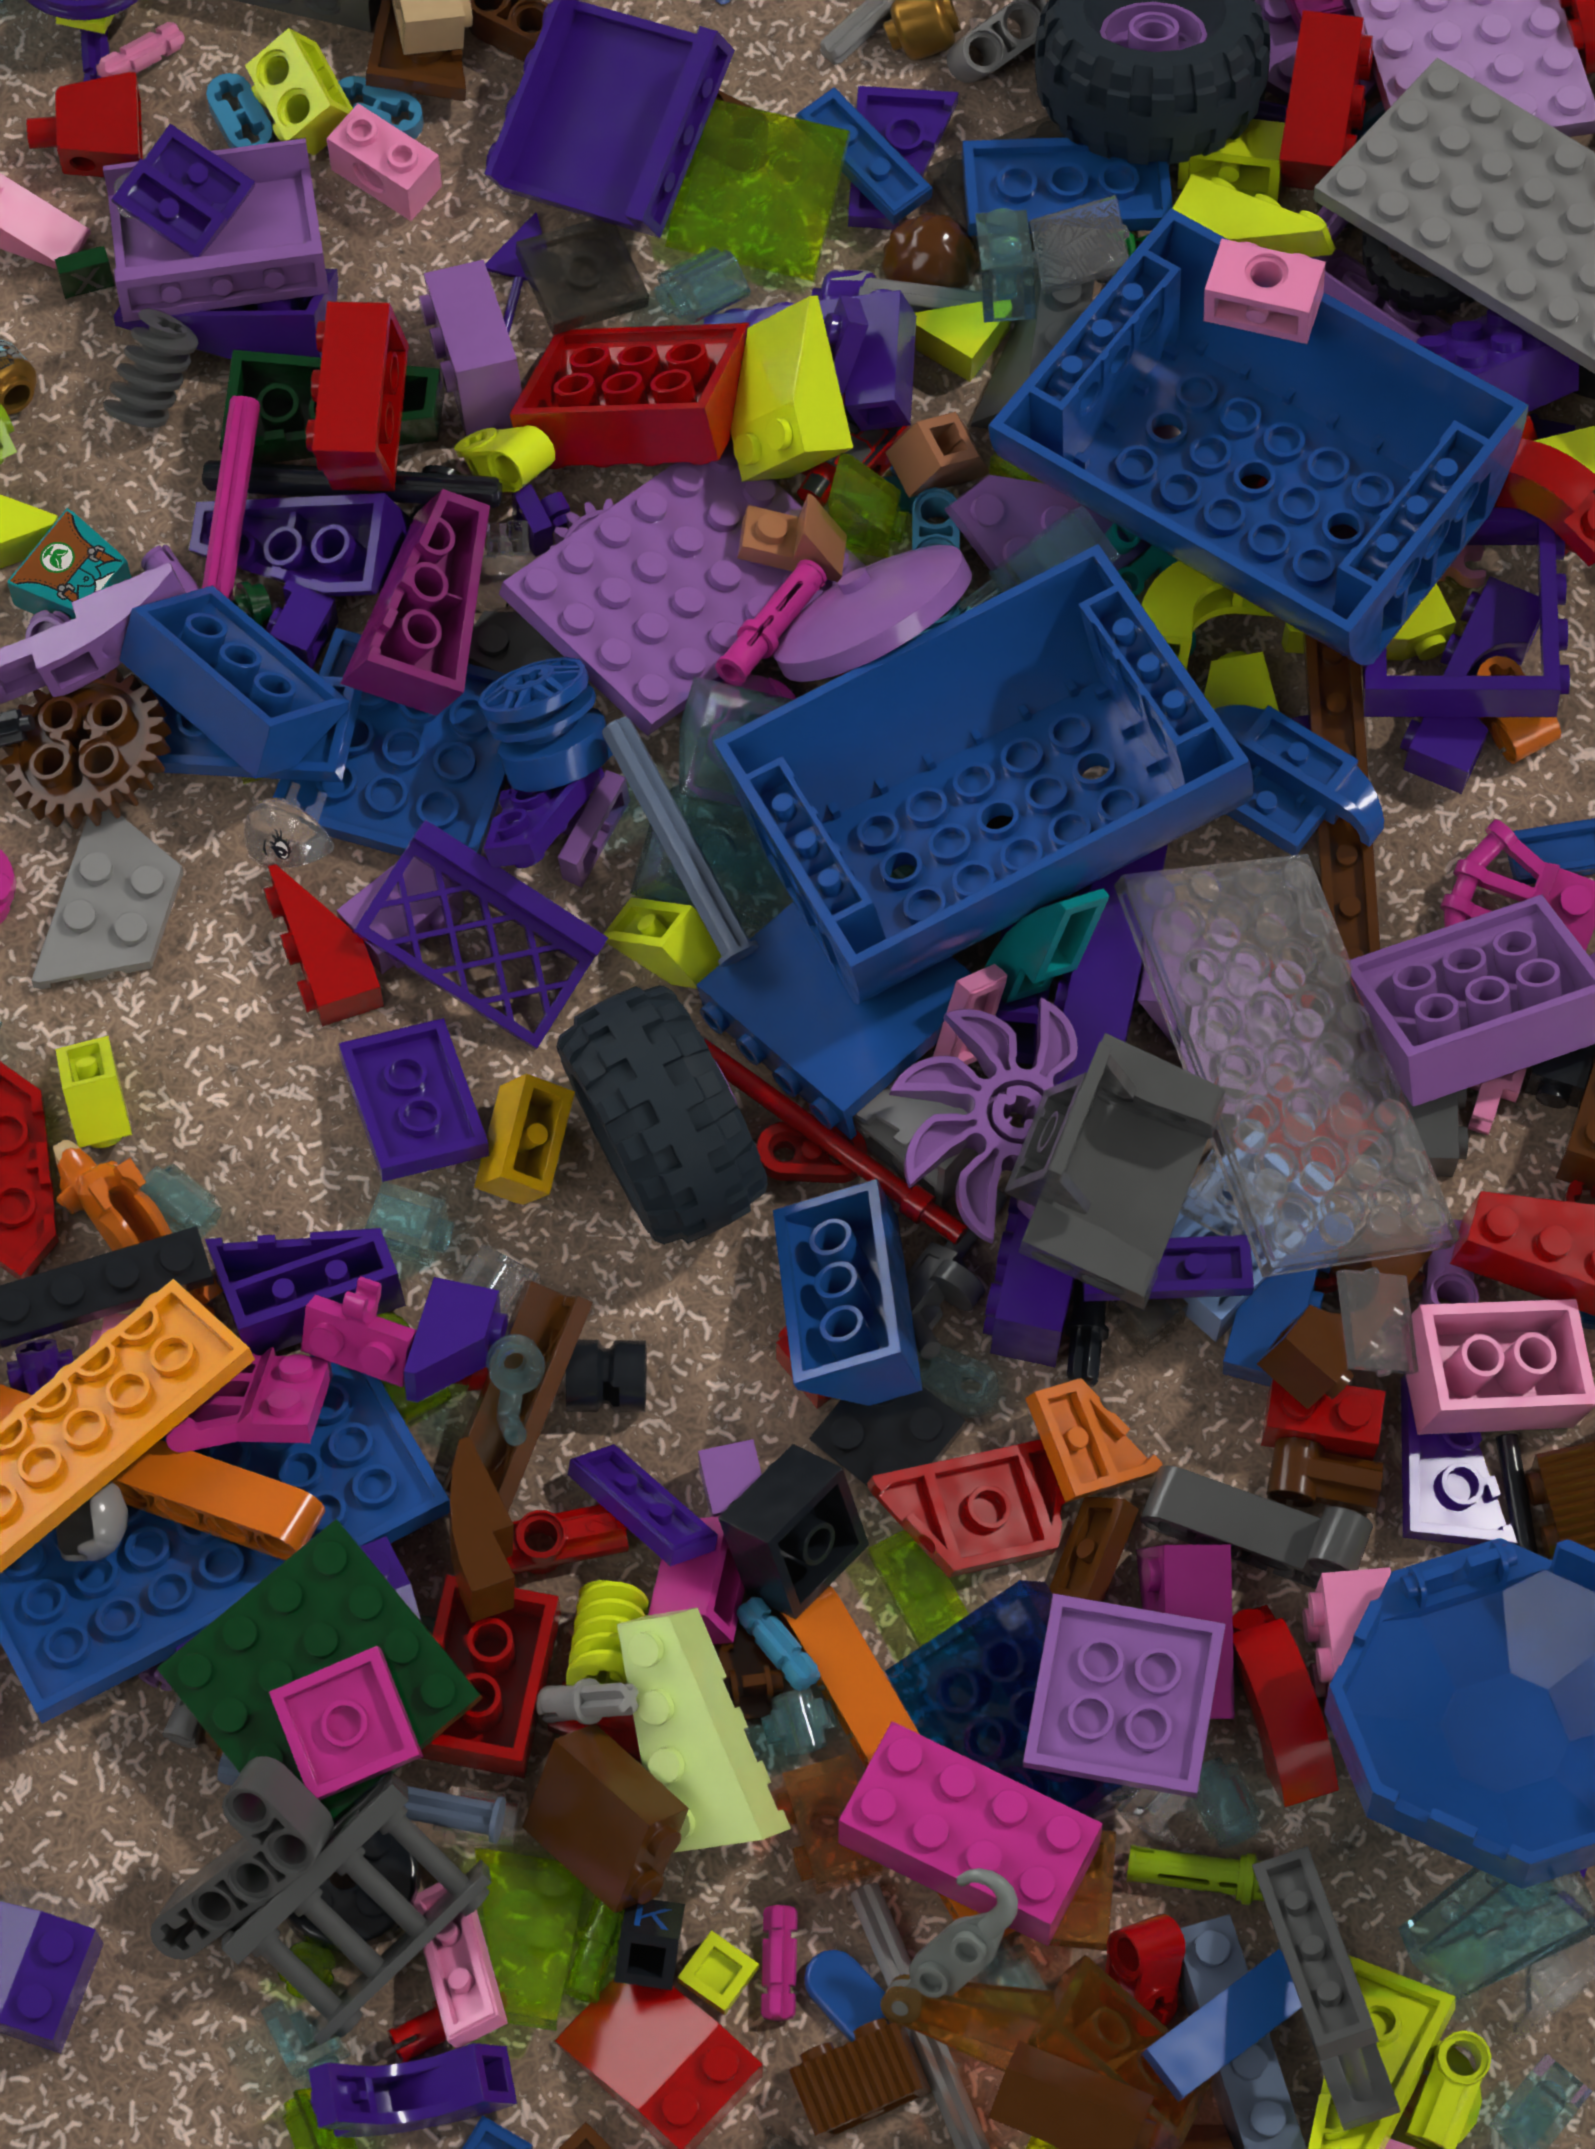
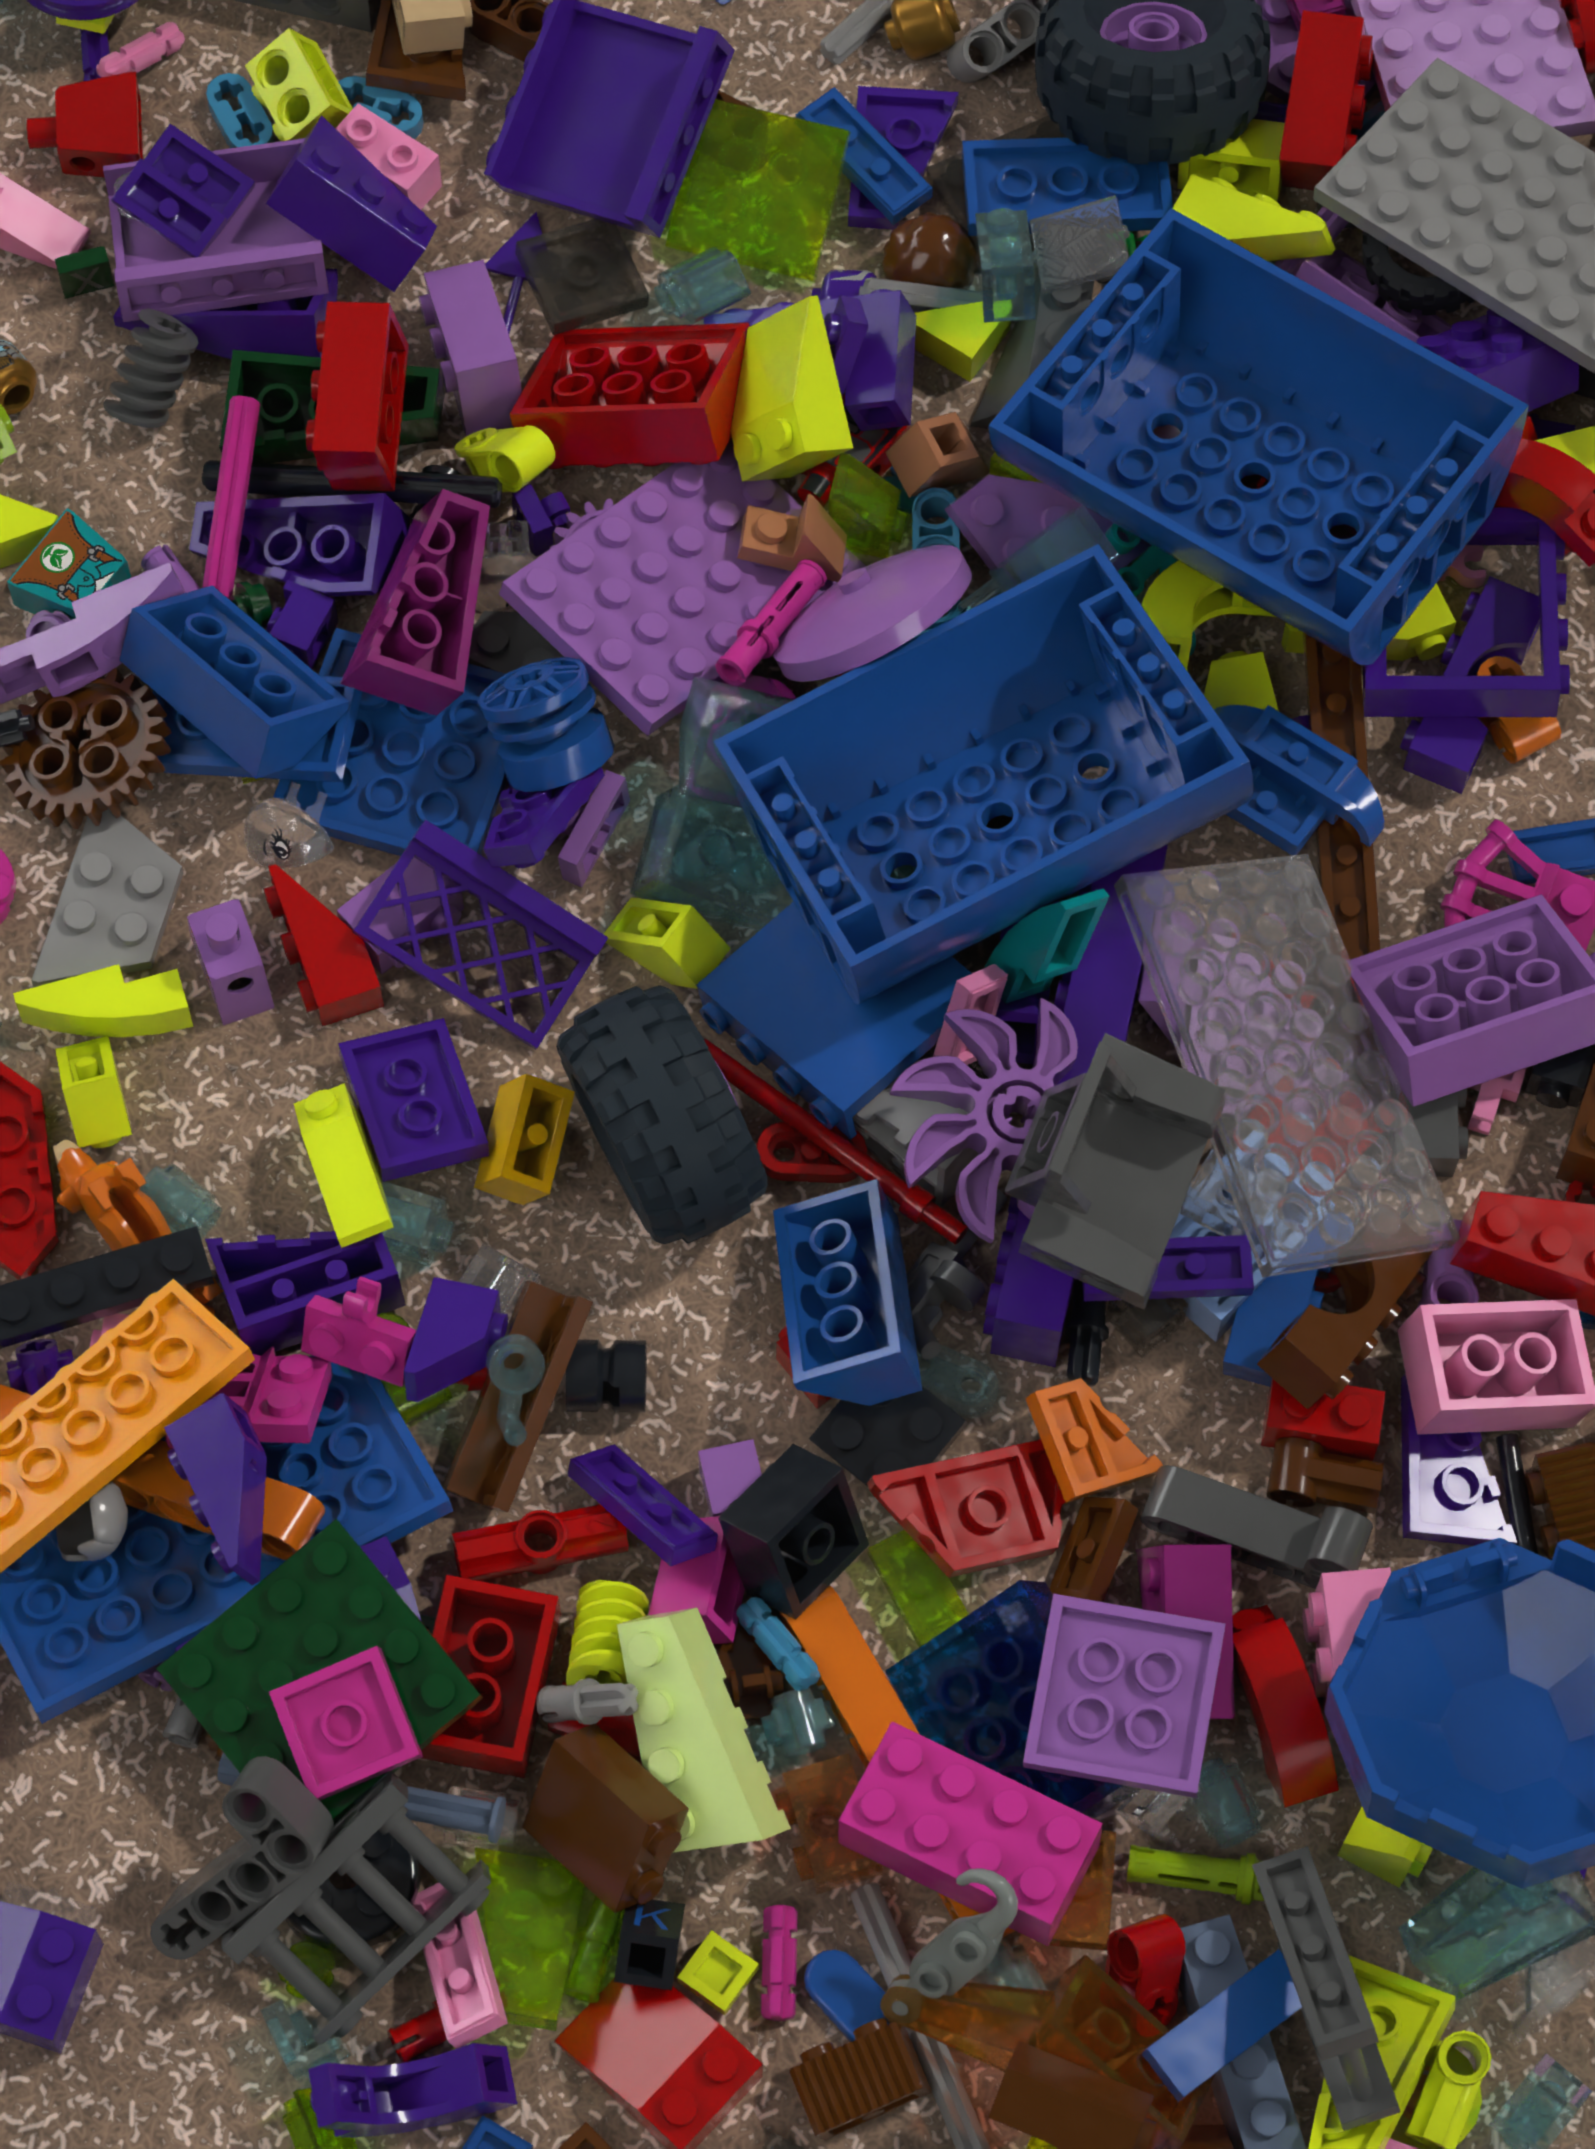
(107, 1006): none -> neon yellow slope
(227, 1472): none -> dark purple slope
(229, 953): none -> medium lavender torso
(343, 1164): none -> neon yellow slope
(351, 206): none -> dark purple wedge
(479, 1537): reddish brown slope -> none
(678, 842): sand blue axle -> none
(1238, 294): bright pink brick -> none
(1377, 1322): clear piece -> none
(1383, 1850): none -> neon yellow slope

